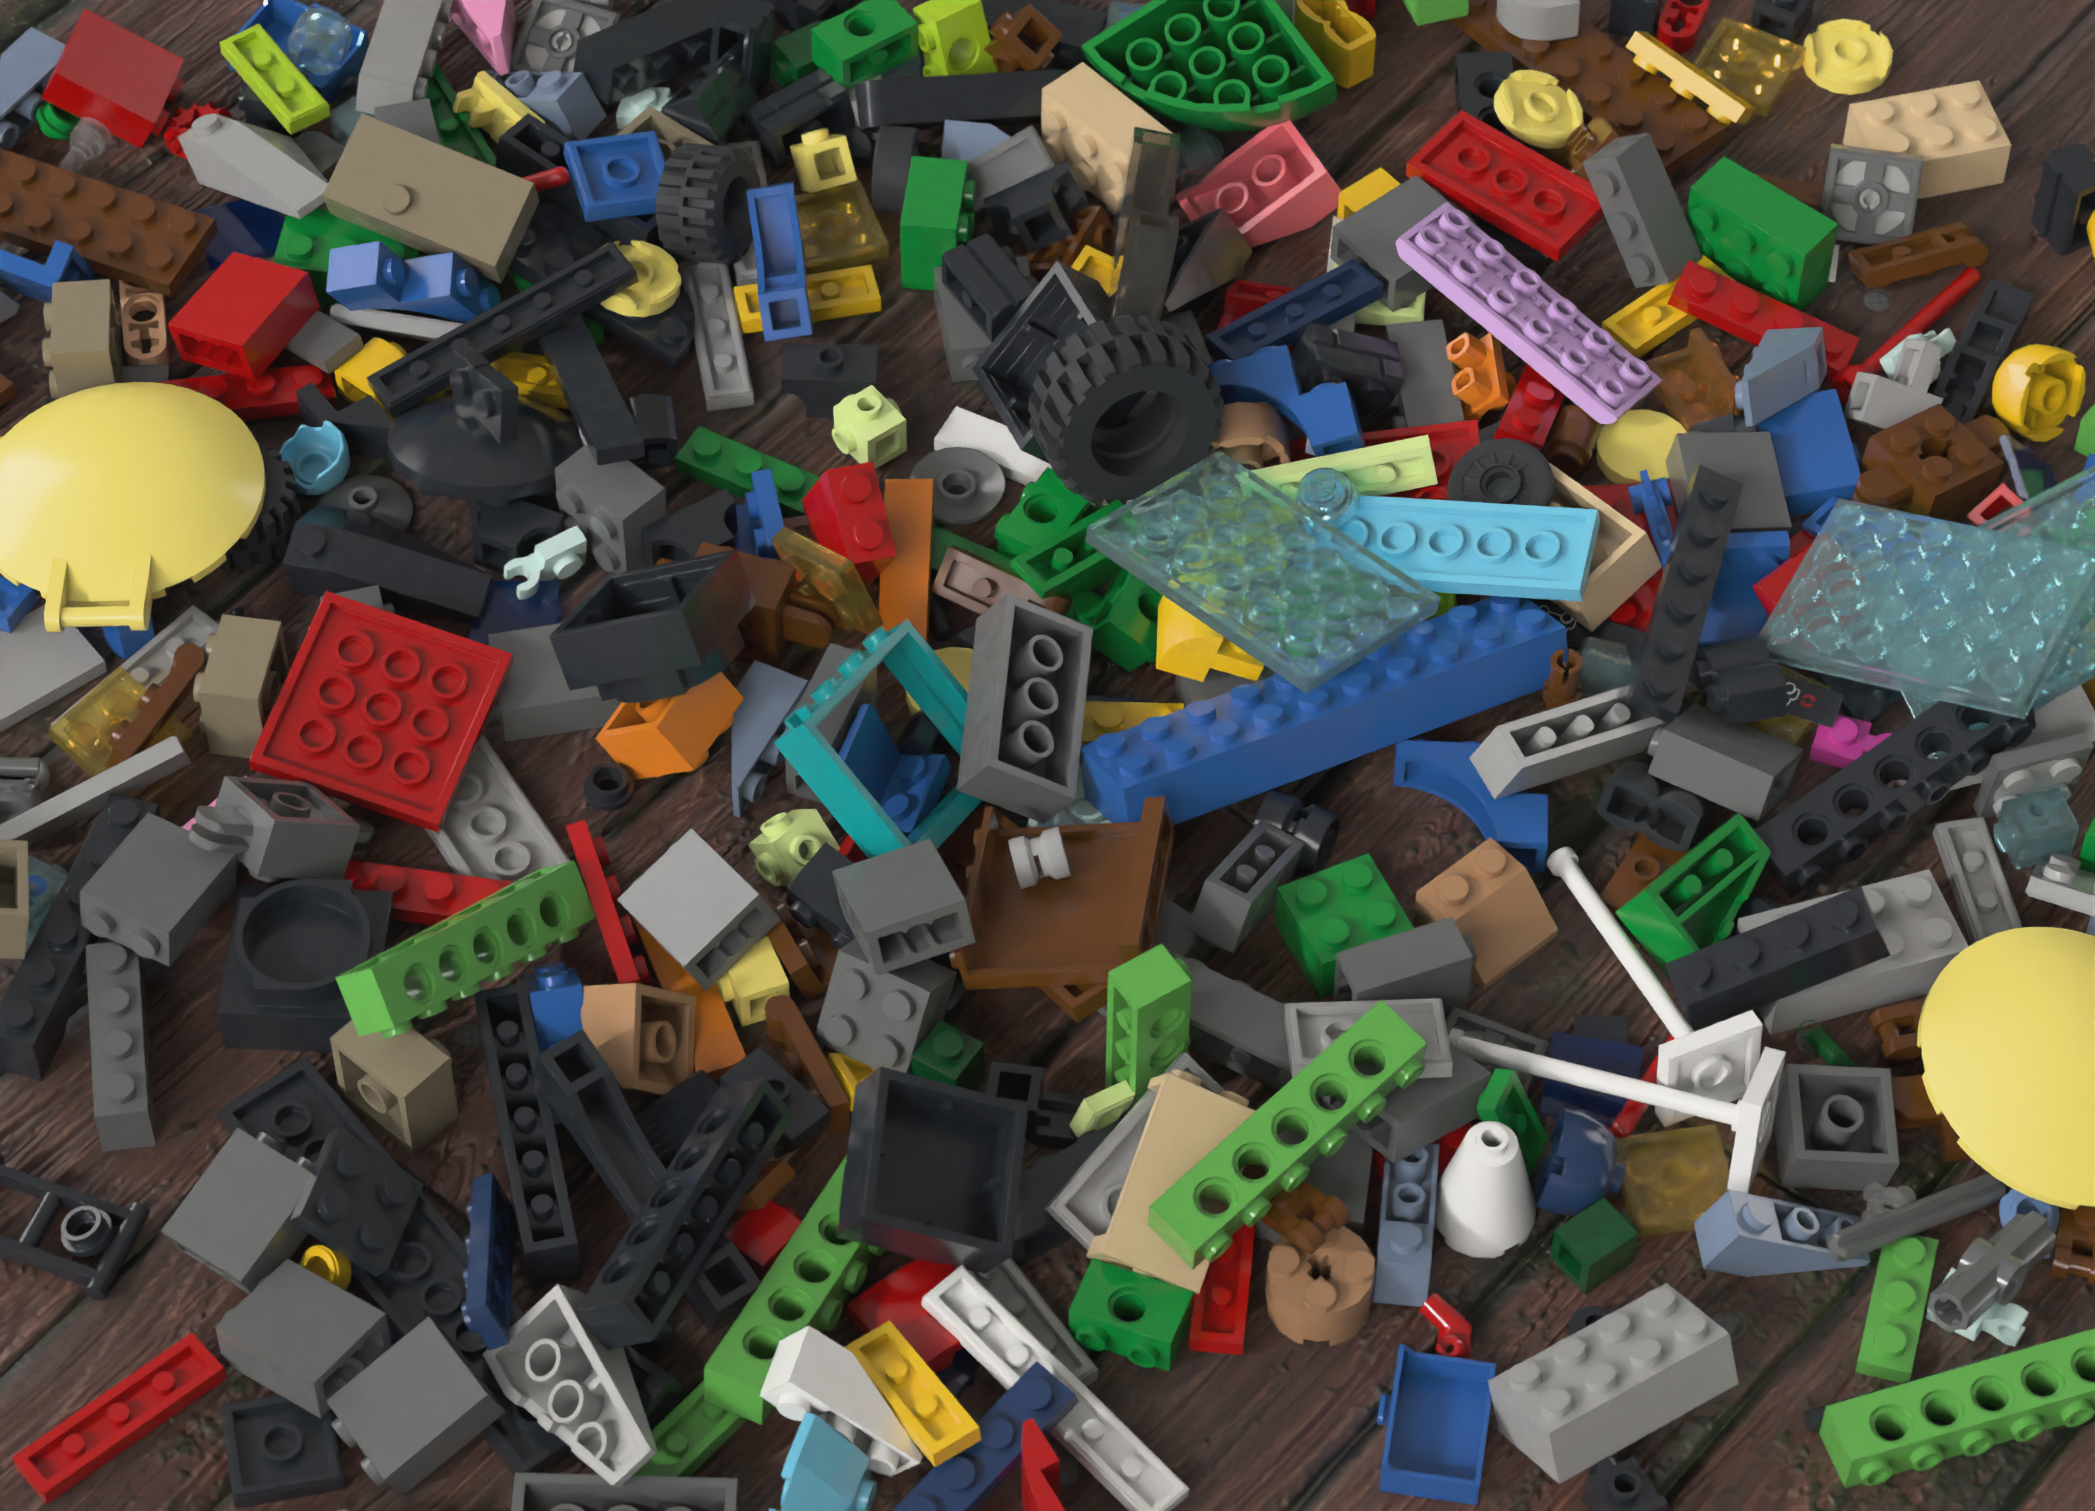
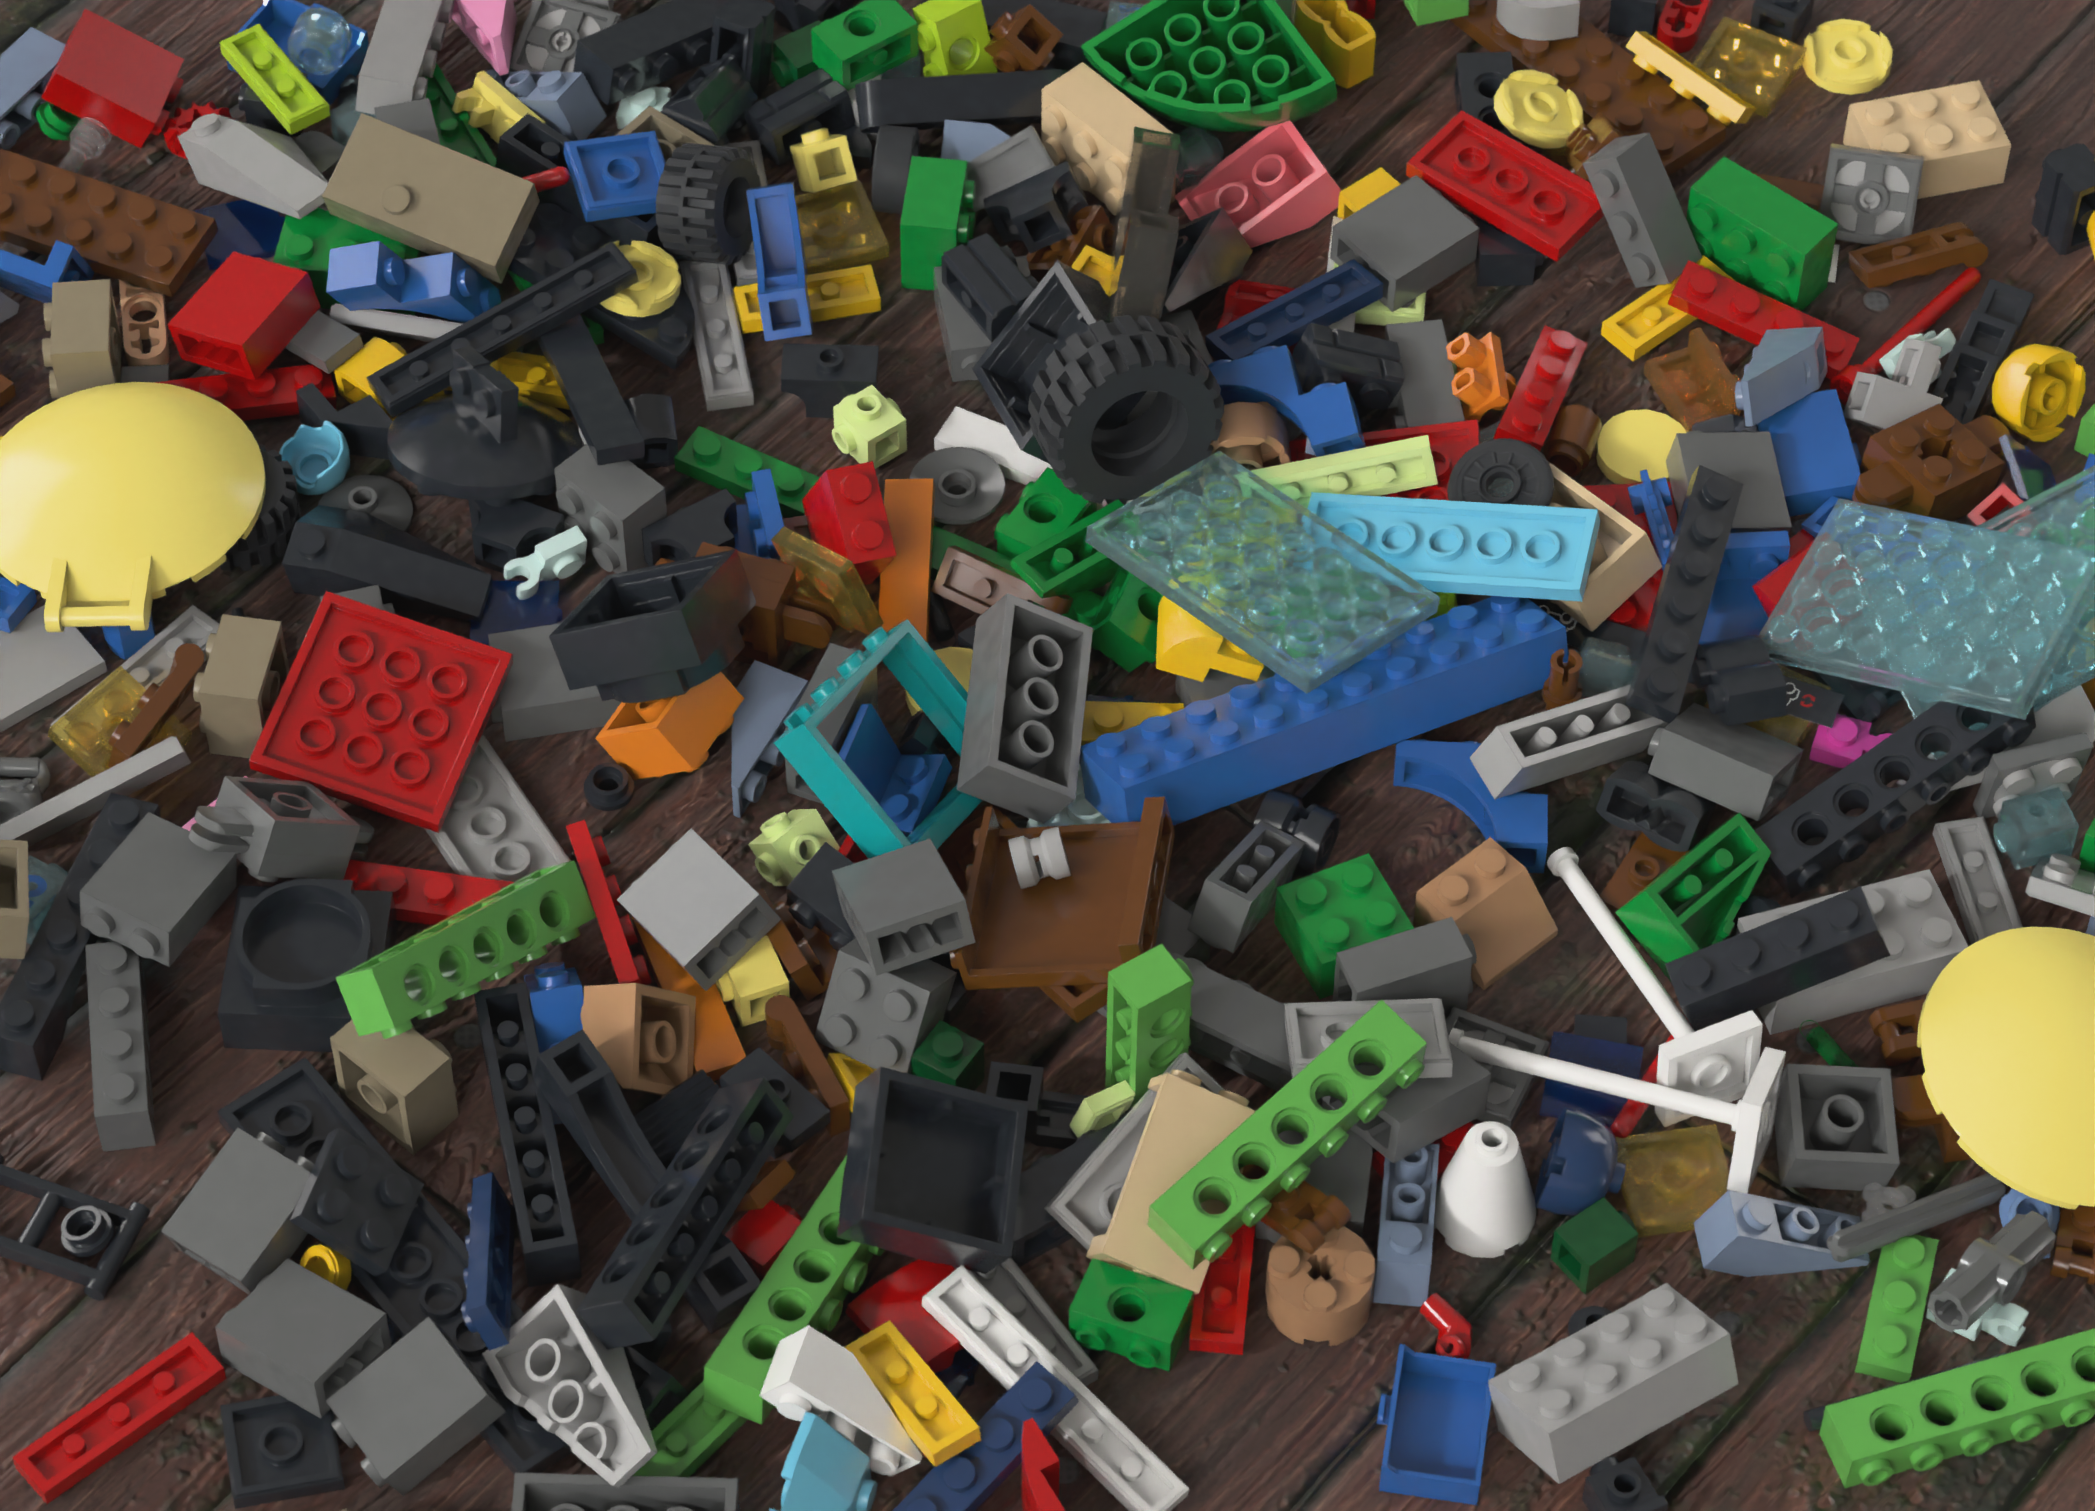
(1329, 496): clear light blue cone -> none
(1508, 1104): green plate -> none
(1526, 314): lavender plate -> none

